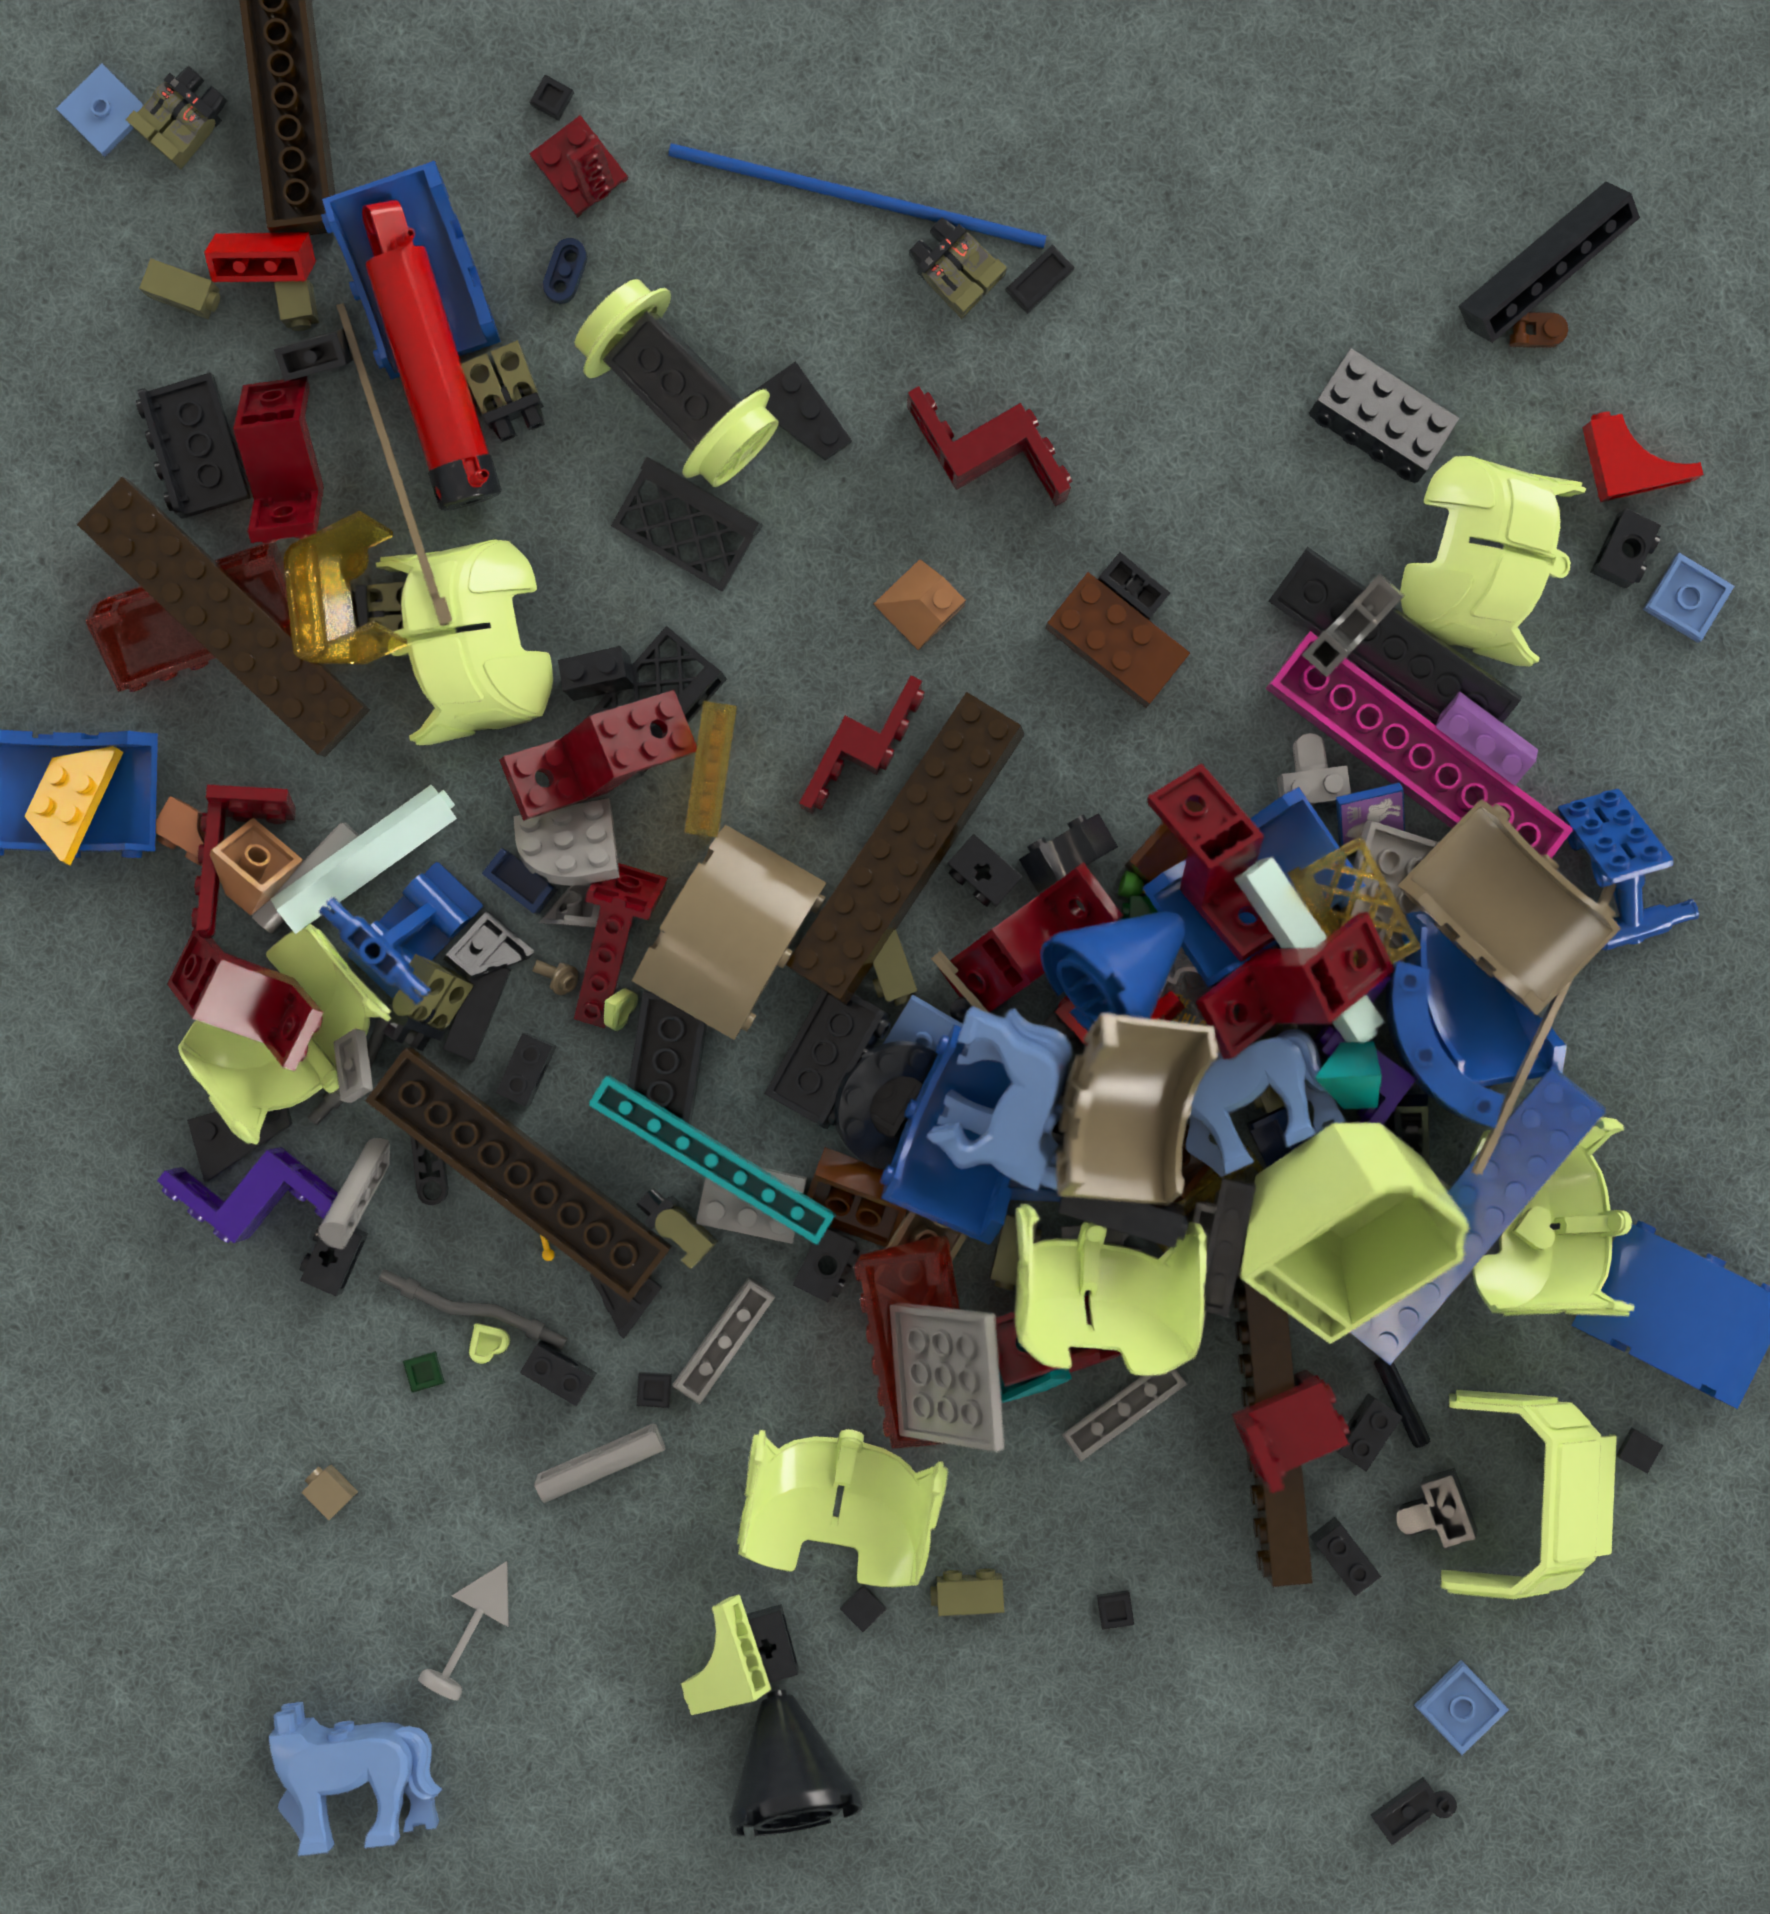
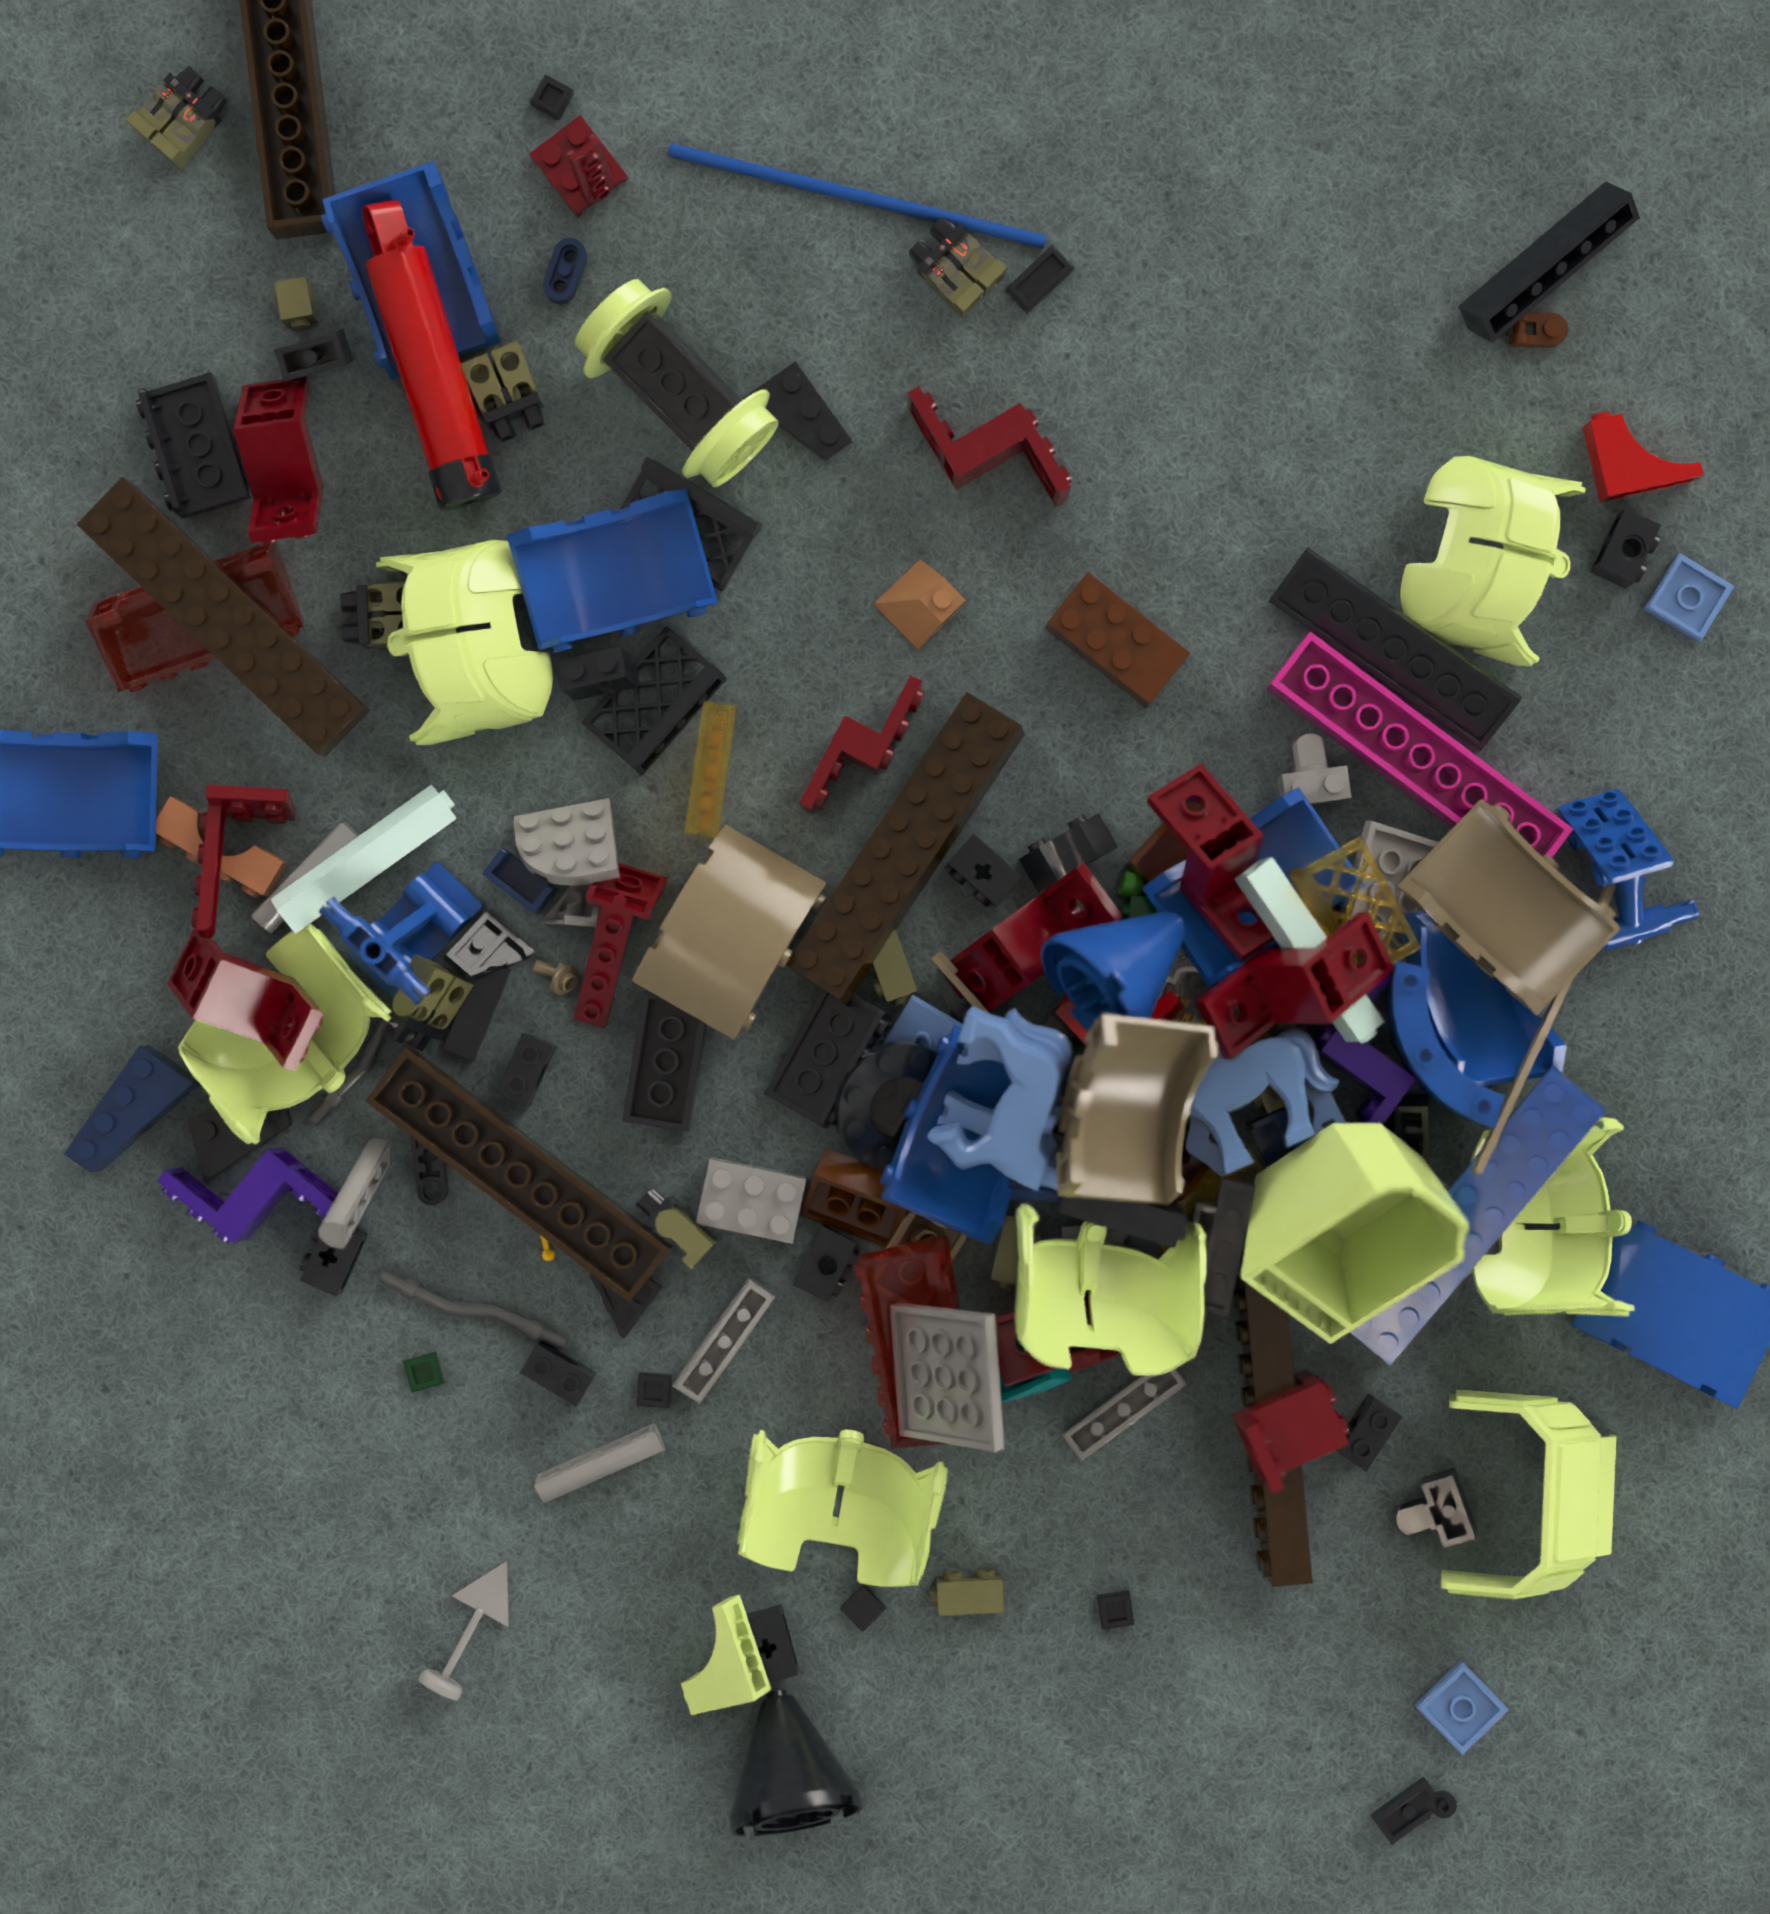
(70, 798): yellow wing -> none
(100, 109): medium blue plate -> none
(132, 1105): none -> dark blue wedge
(180, 289): olive brick -> none
(253, 865): medium nougat slope -> none
(260, 257): red brick -> none
(321, 598): clear yellow windscreen -> none
(328, 1490): dark tan brick -> none
(338, 1759): medium blue piece -> none
(353, 1065): light grey plate -> none
(439, 603): dark tan piece -> none
(486, 1342): yellowish green tile -> none
(598, 755): dark red bracket -> none
(612, 571): none -> blue panel
(618, 1008): yellowish green tile -> none
(712, 1159): teal brick -> none
(1134, 585): black brick -> none
(1345, 1556): black brick -> none
(1352, 1075): teal slope -> none
(1353, 625): dark grey arch -> none
(1379, 805): tile -> none
(1383, 416): bracket -> none
(1402, 1403): black axle -> none
(1487, 738): medium lavender brick -> none
(1535, 1228): yellowish green tile -> none
(1639, 1450): black tile -> none

